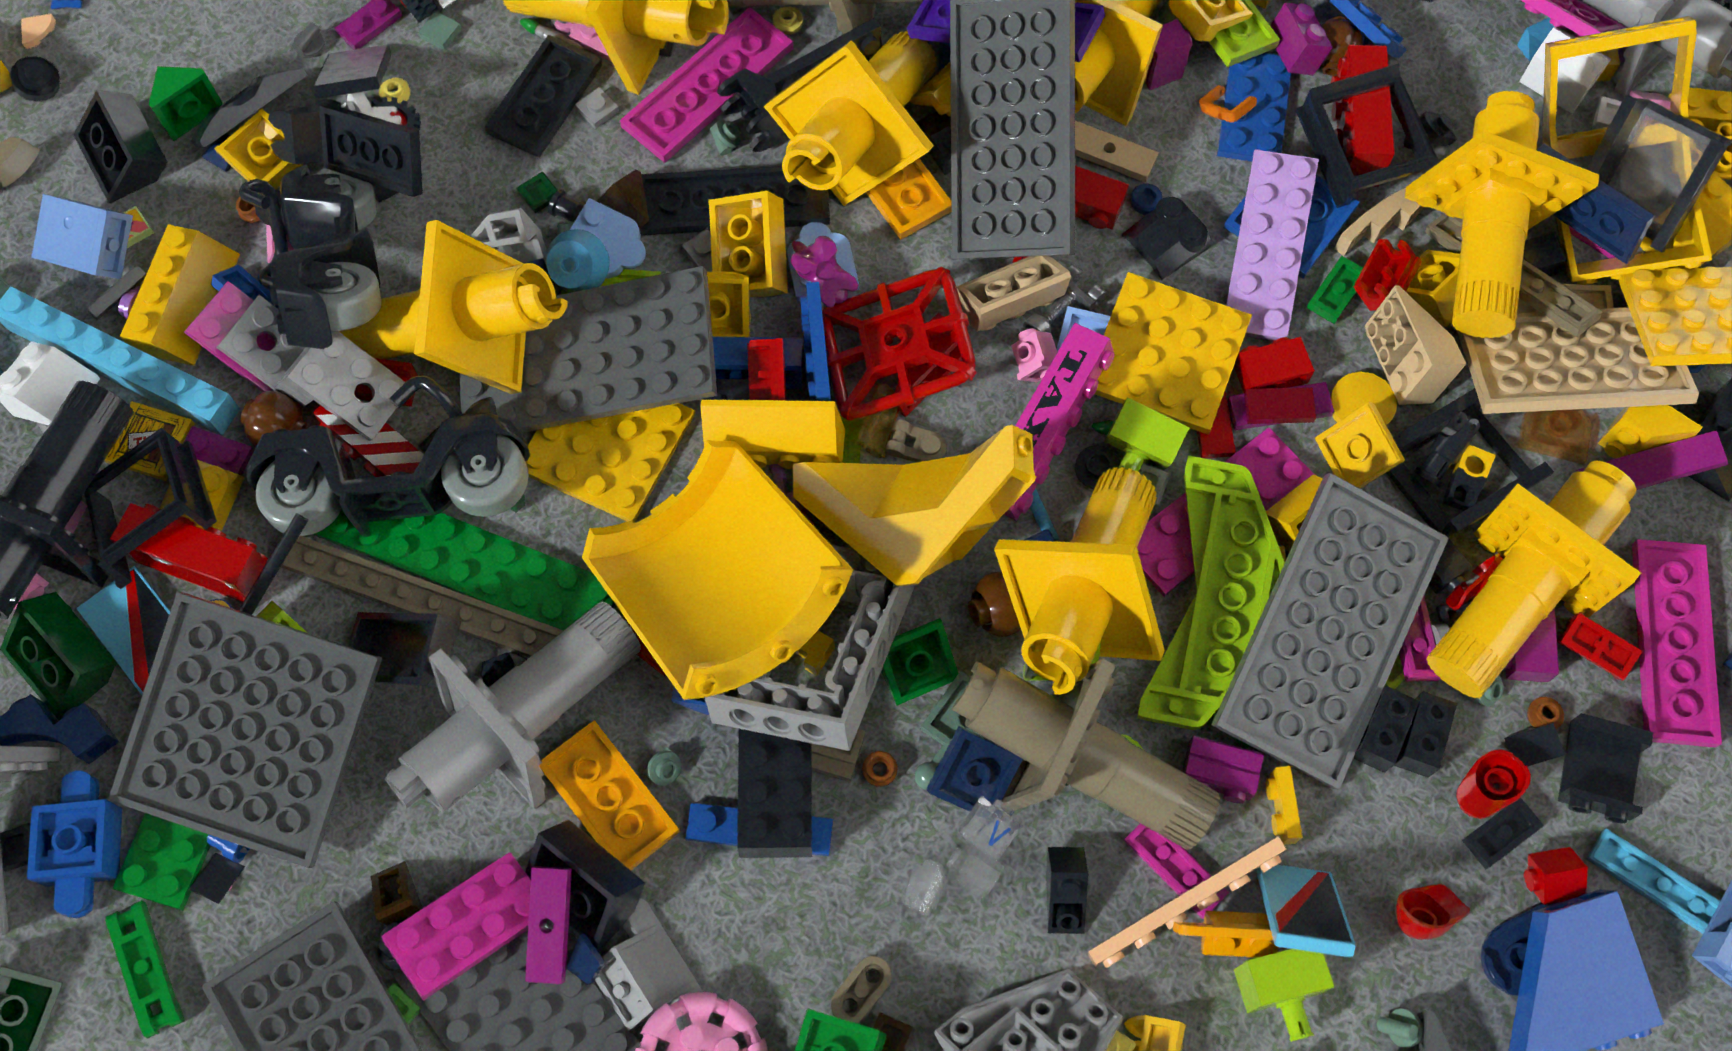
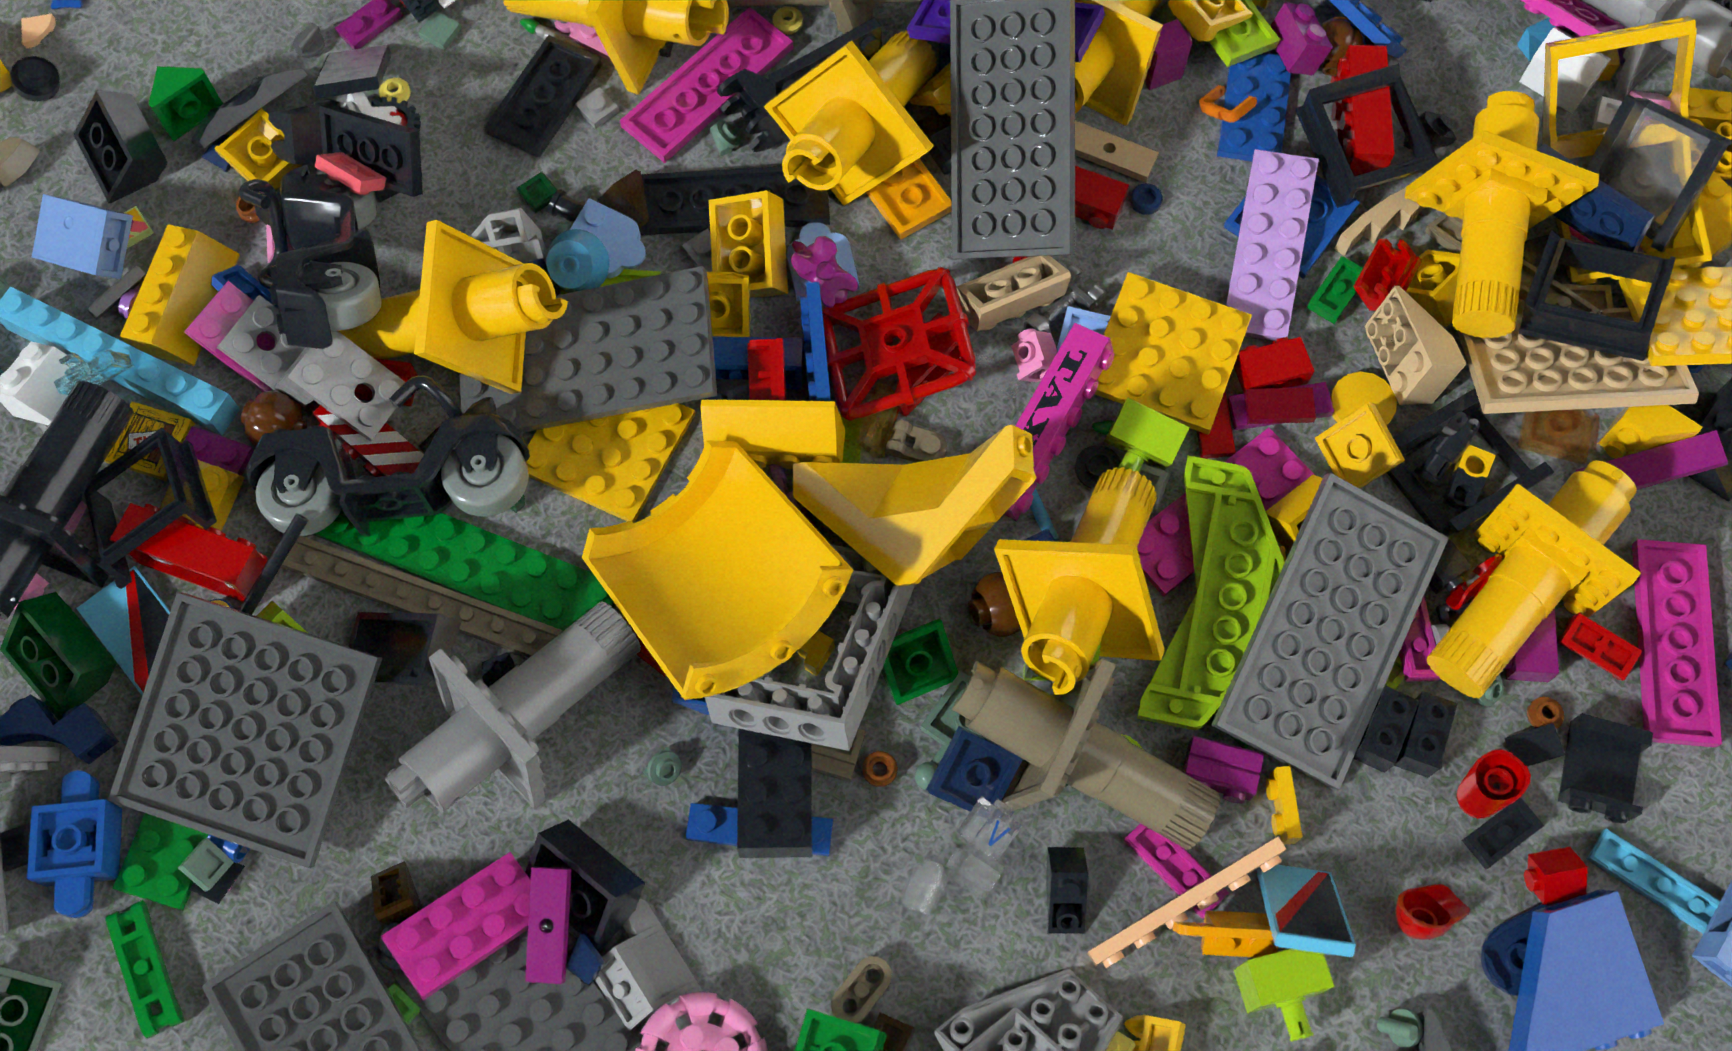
(102, 368): none -> clear light blue plate
(206, 864): none -> sand green plate
(350, 172): none -> coral plate
(608, 796): light orange plate -> none
(1169, 236): black slope -> none
(1587, 328): none -> black piece

